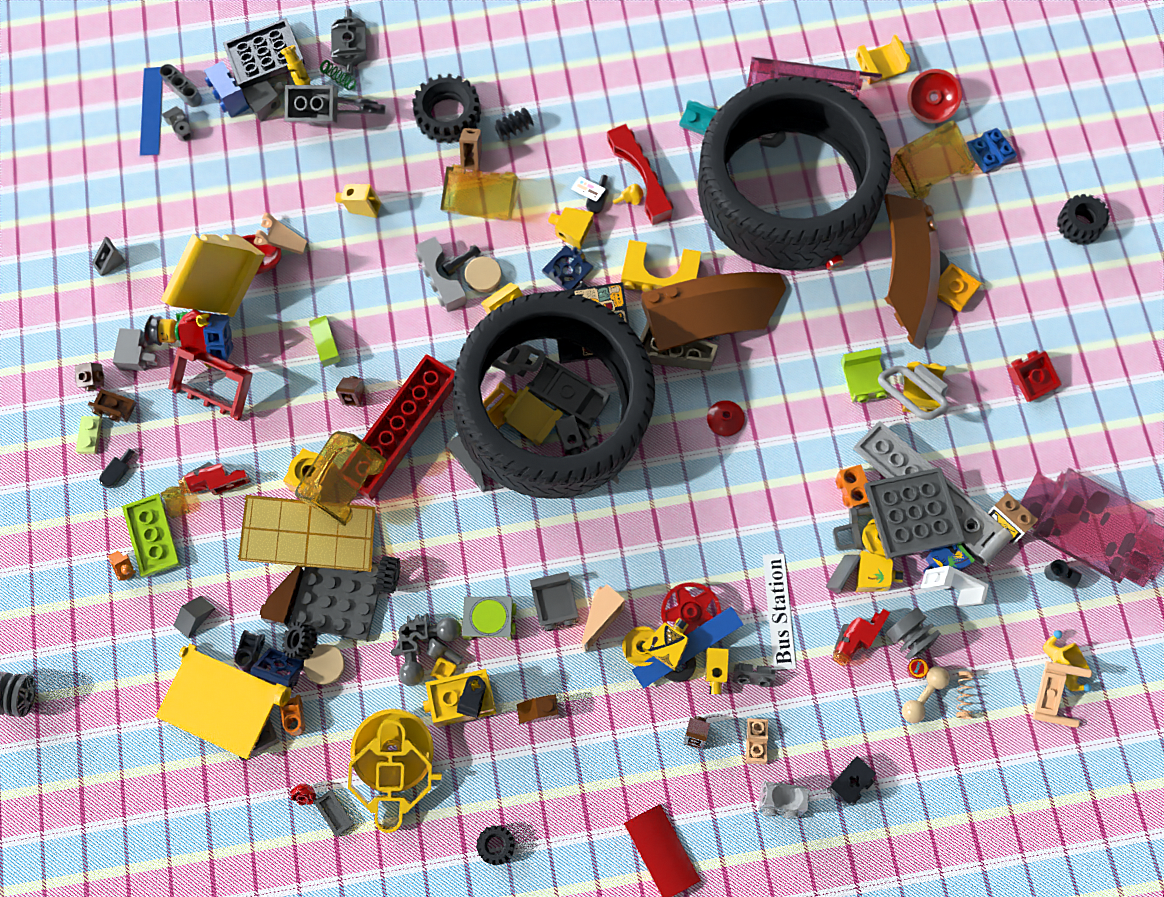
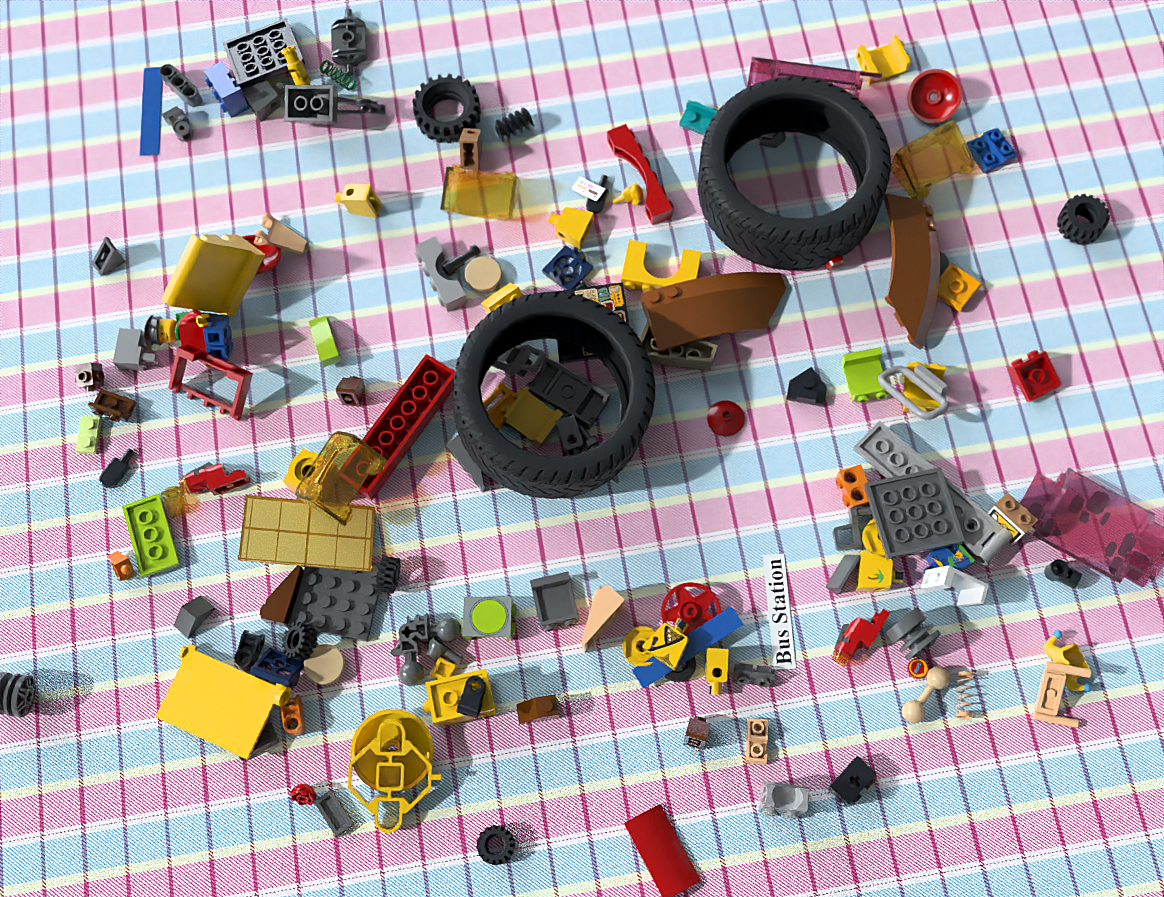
(807, 389): none -> black plate

